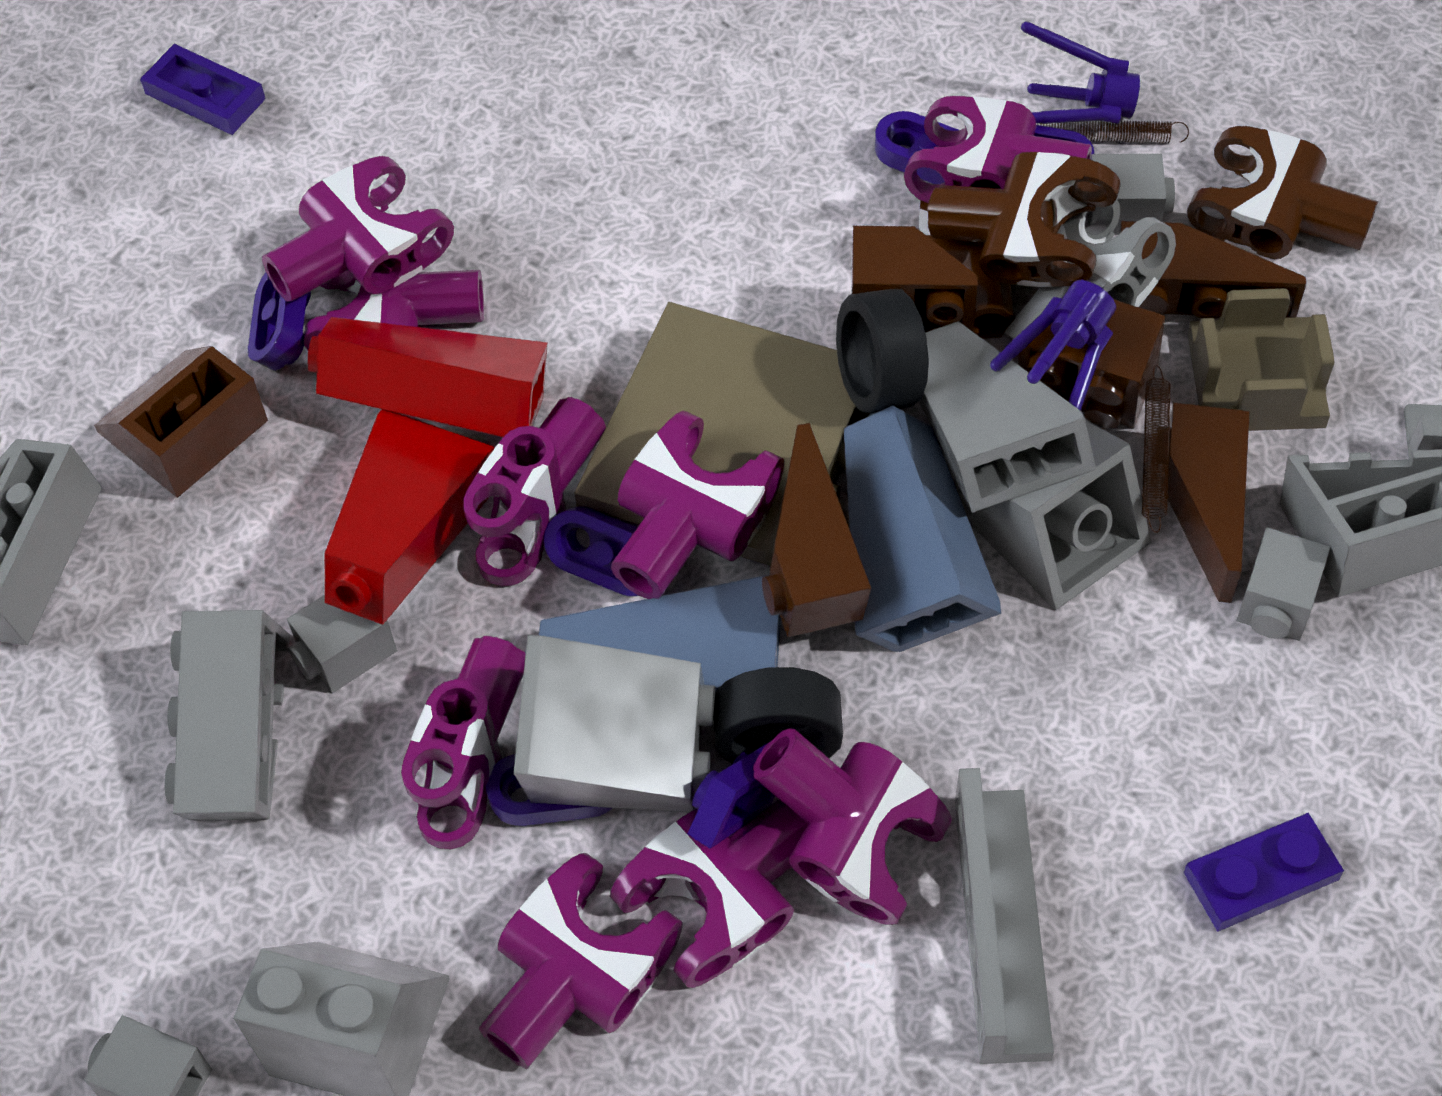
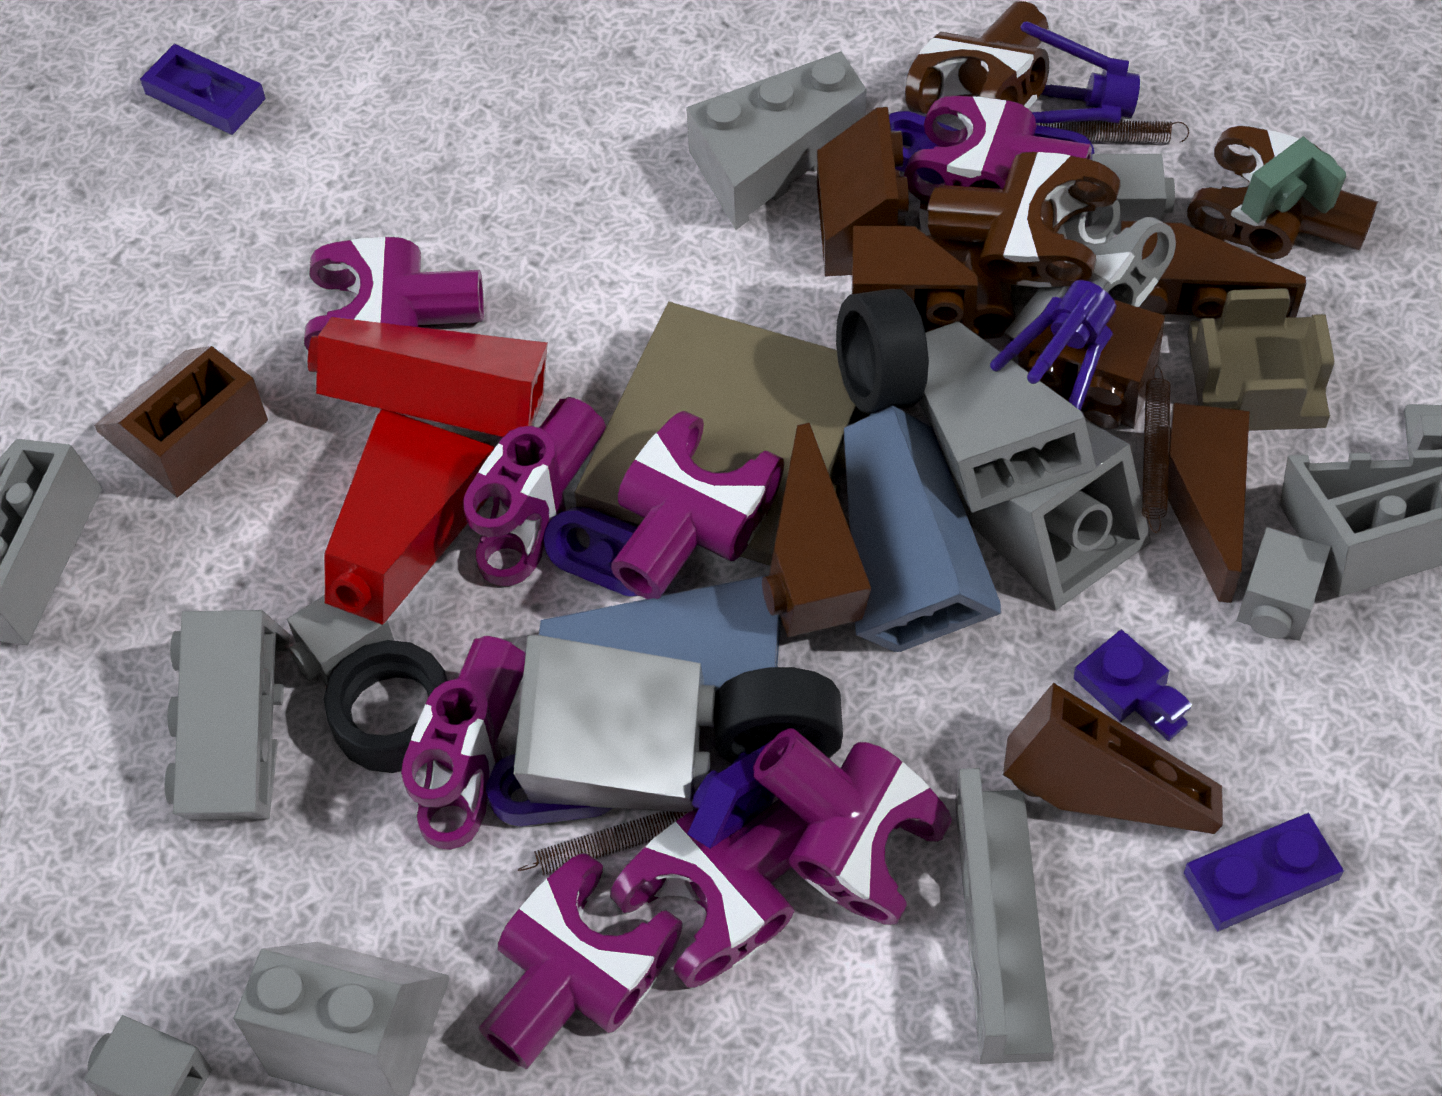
(276, 327): dark purple plate -> none
(357, 234): magenta connector -> none
(358, 672): none -> black tyre
(520, 869): none -> reddish brown piece
(770, 131): none -> light grey wedge
(859, 186): none -> reddish brown slope
(995, 66): none -> reddish brown connector
(1104, 769): none -> reddish brown slope
(1131, 680): none -> dark purple plate
(1289, 176): none -> sand green bracket

